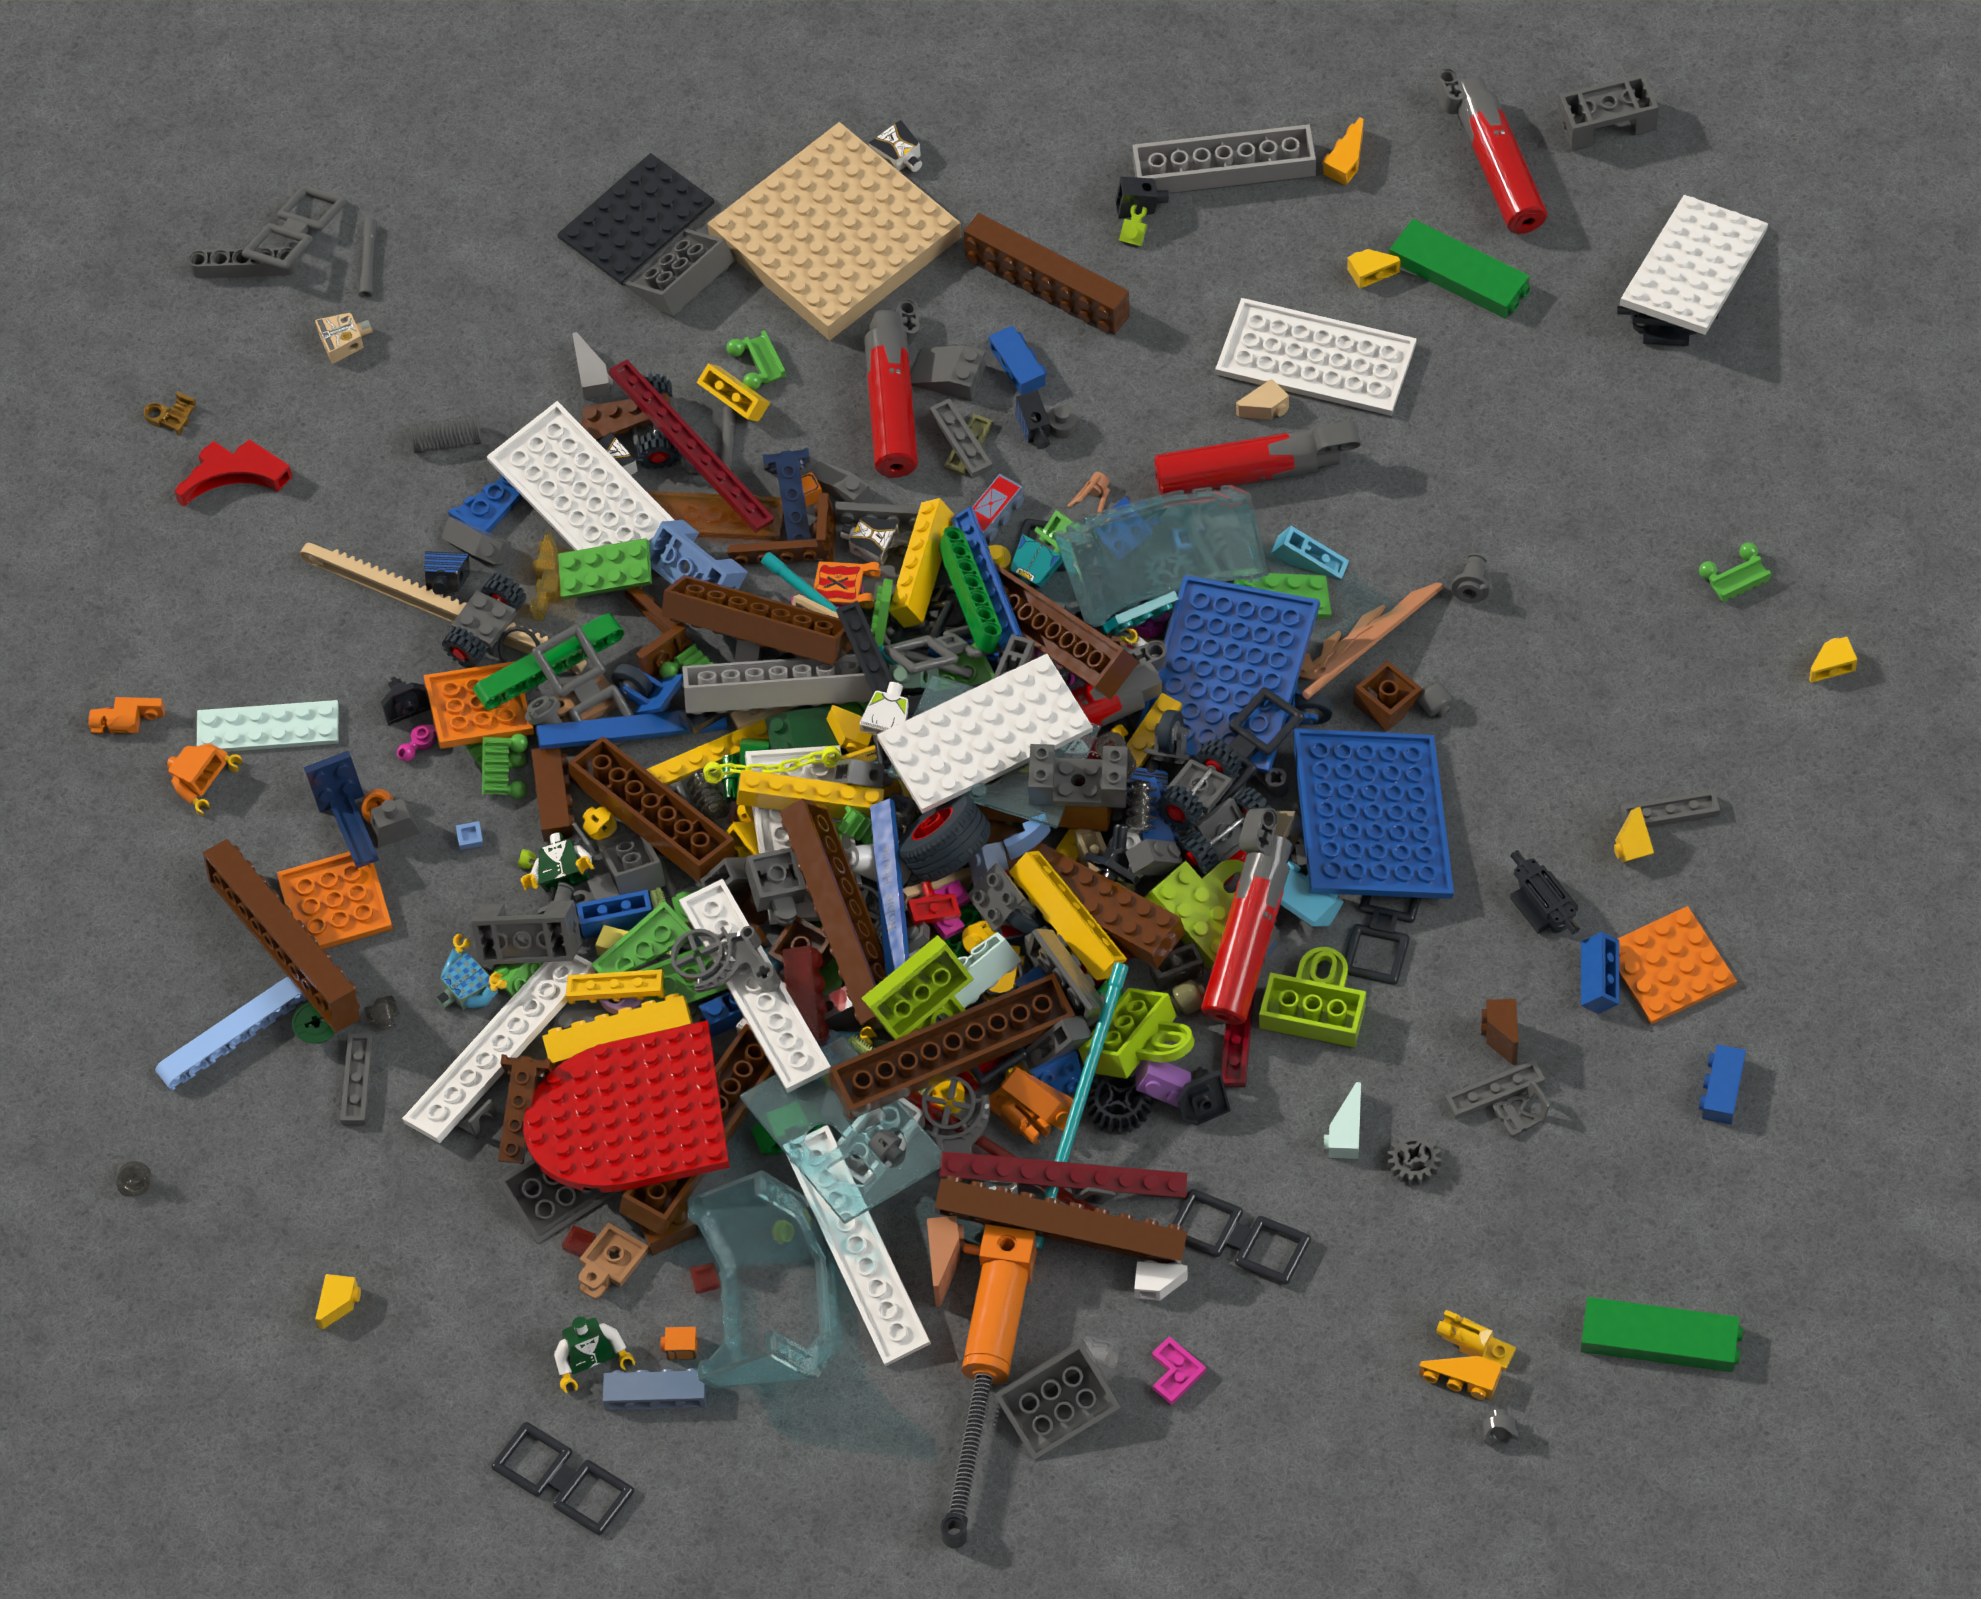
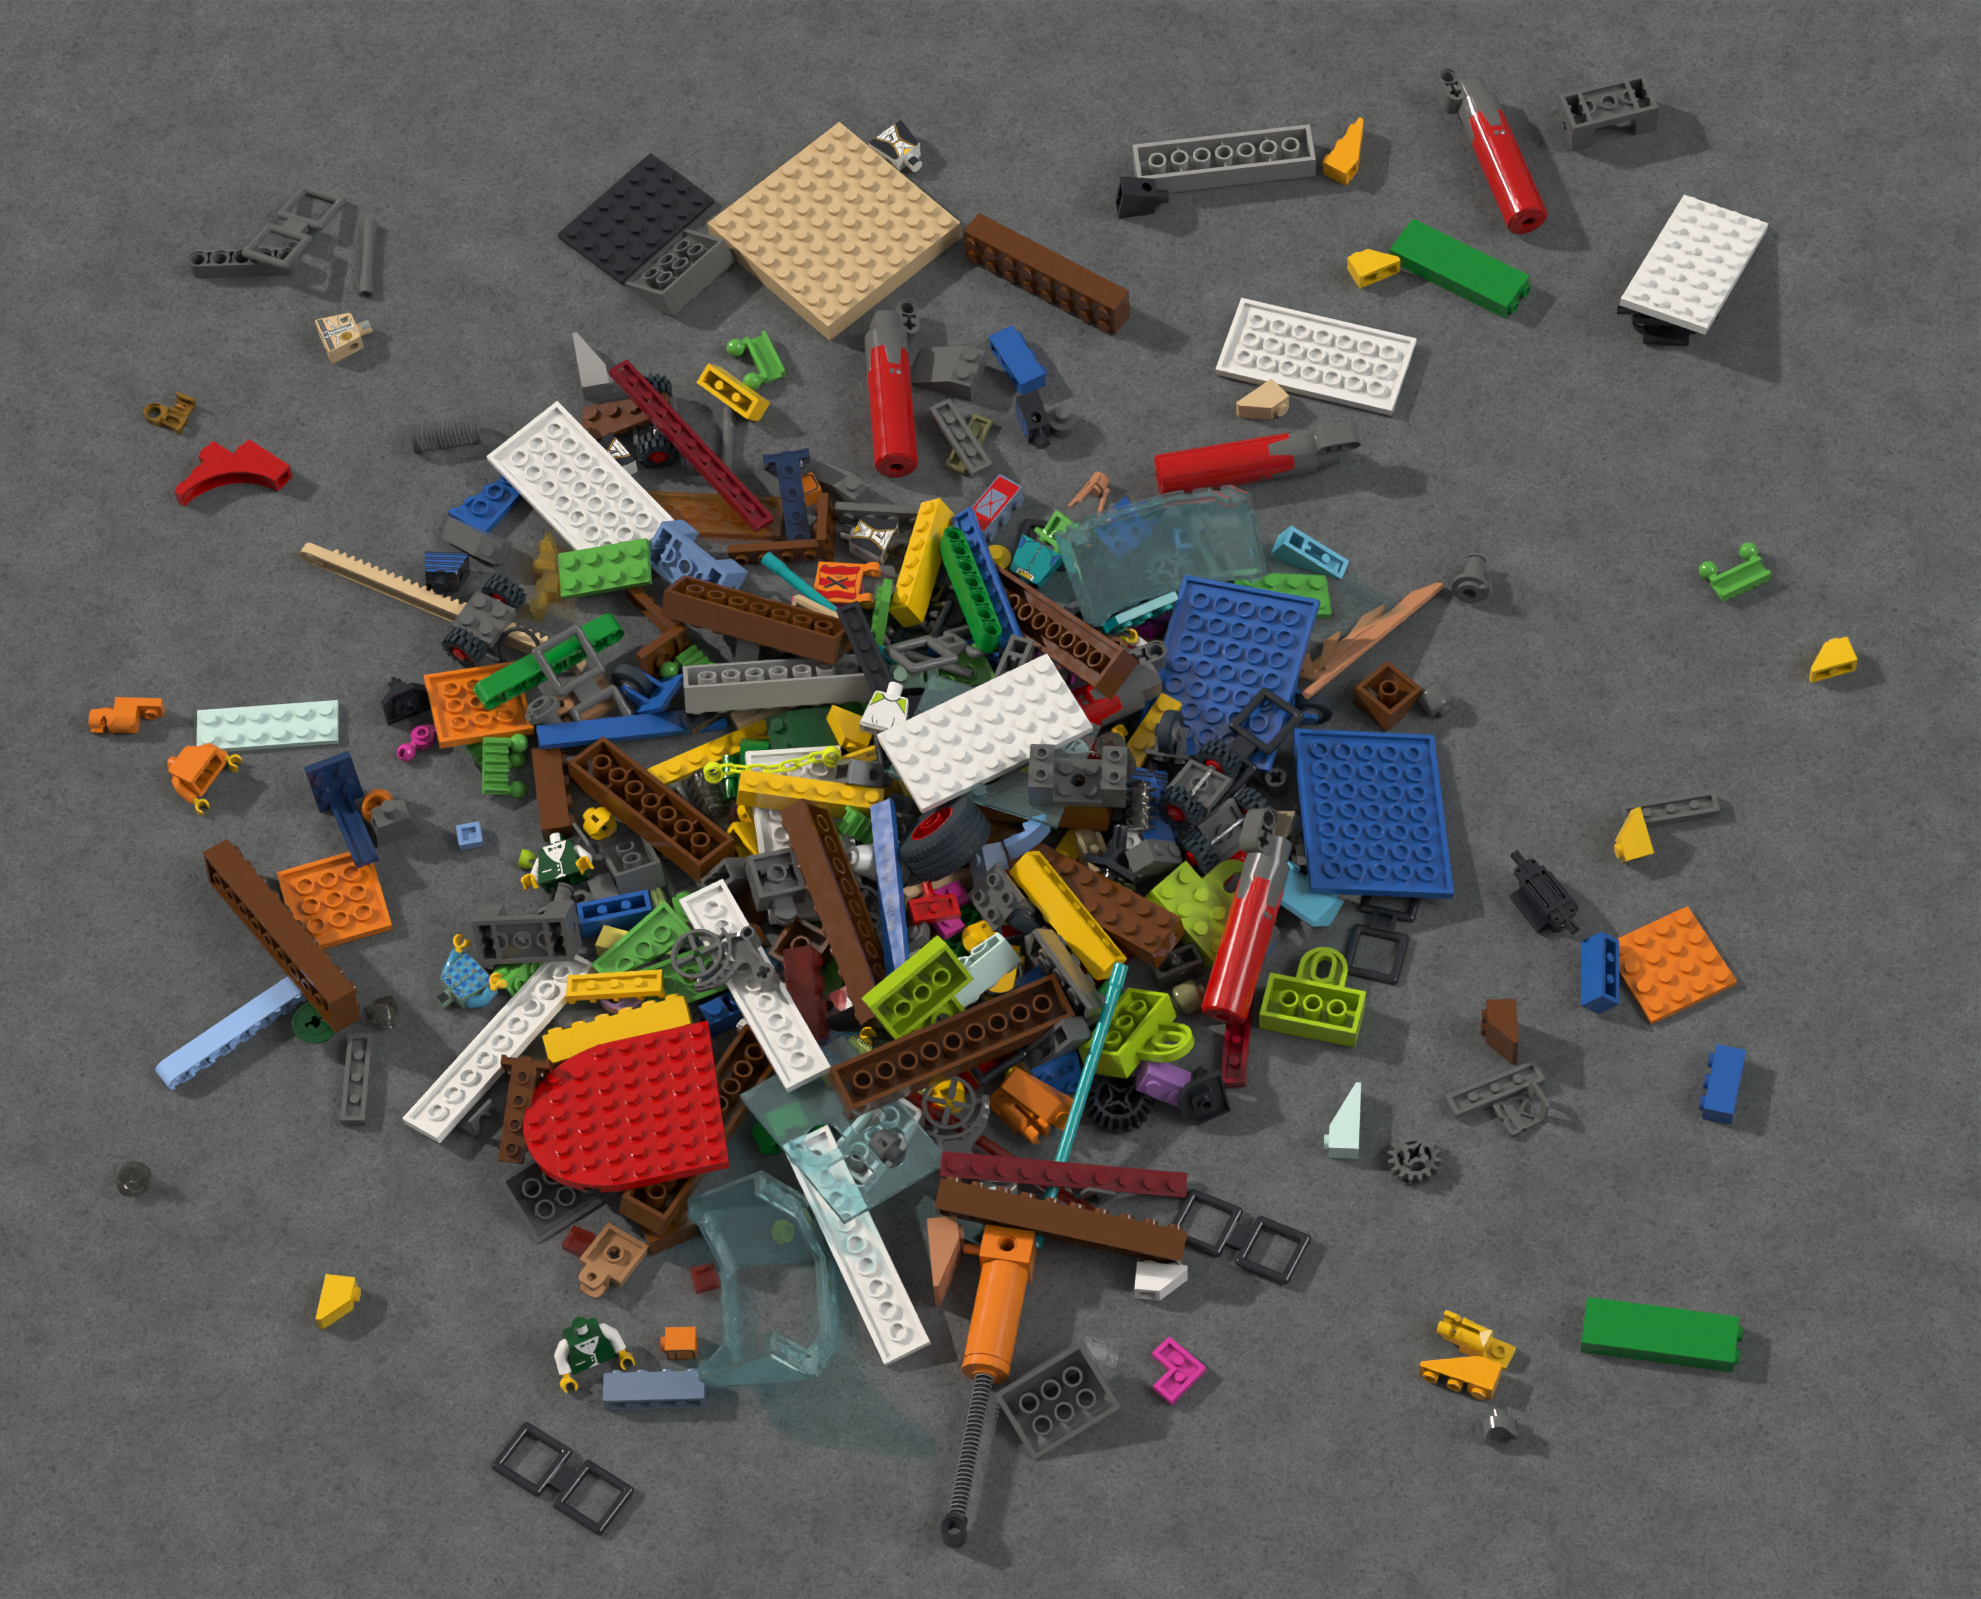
(1133, 230): lime plate -> none

